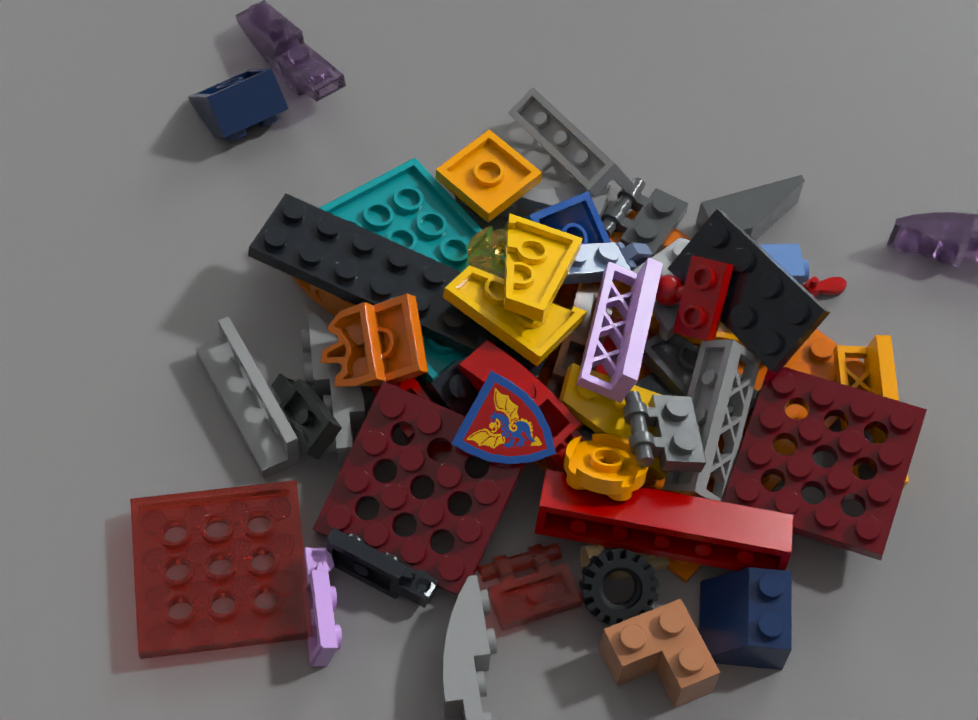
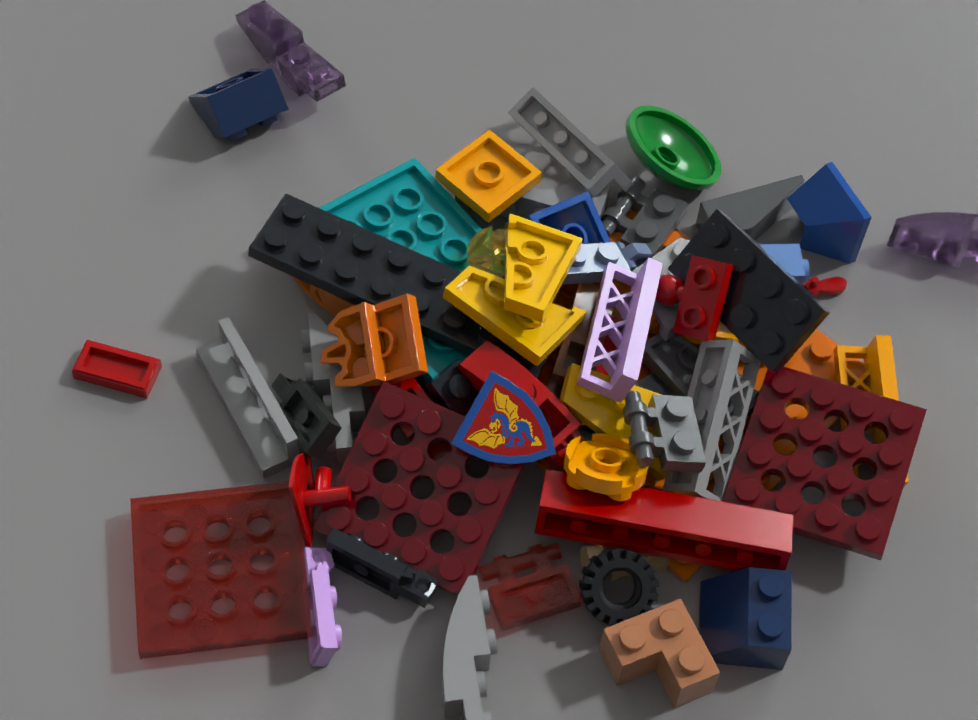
(116, 369): none -> red tile
(307, 494): none -> red shield
(672, 148): none -> green dish
(831, 215): none -> blue slope

